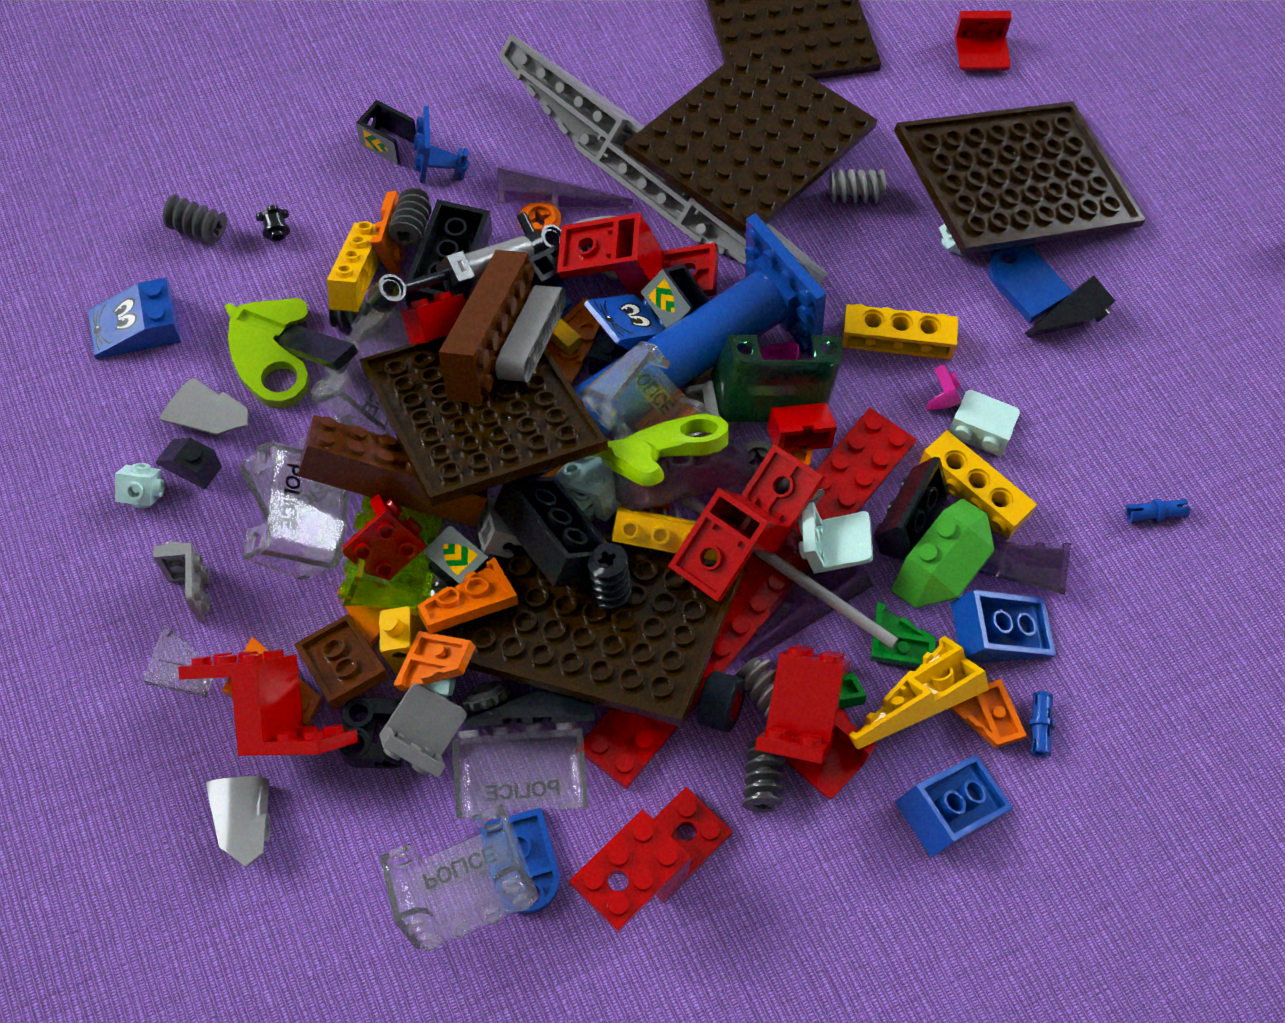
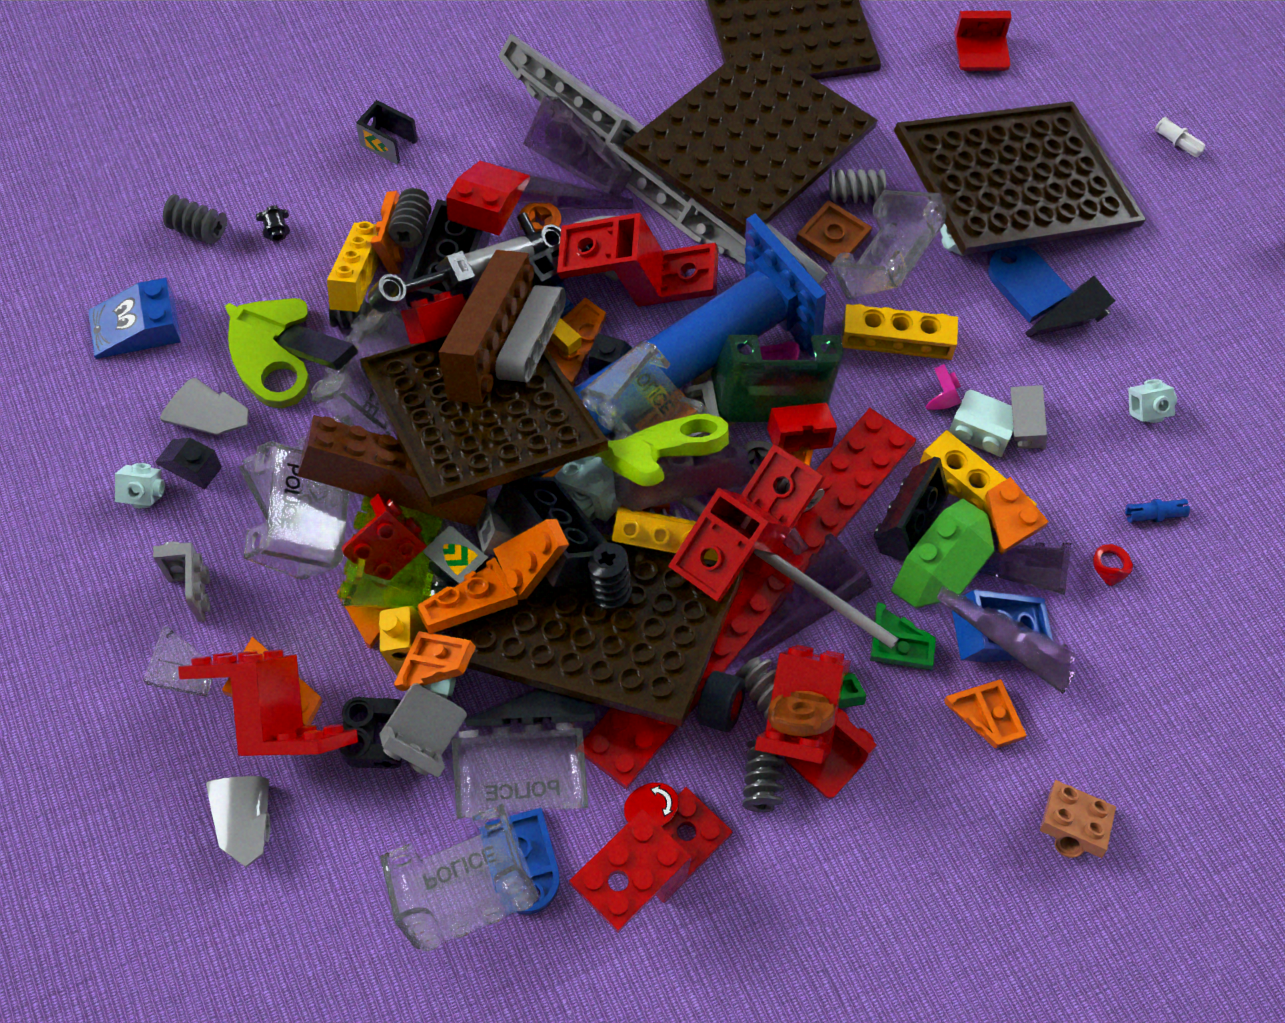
(341, 661): reddish brown plate -> none
(433, 156): blue plate -> none
(485, 196): none -> red slope
(485, 695): dark grey gear -> none
(531, 556): none -> orange wing
(575, 147): none -> clear purple wedge
(626, 319): blue slope -> none
(656, 799): none -> red sticker
(674, 294): piece -> none
(801, 713): none -> dark orange tile
(833, 232): none -> dark orange plate
(836, 540): light aqua bracket -> none
(906, 230): none -> clear windscreen
(934, 686): yellow wedge -> none
(953, 805): blue slope -> none
(1013, 515): none -> orange wing
(1029, 416): none -> light grey hinge
(1031, 648): none -> clear purple wedge
(1041, 724): blue pin -> none
(1077, 821): none -> nougat plate
(1110, 575): none -> red piece
(1152, 401): none -> light aqua brick
(1180, 137): none -> white axle

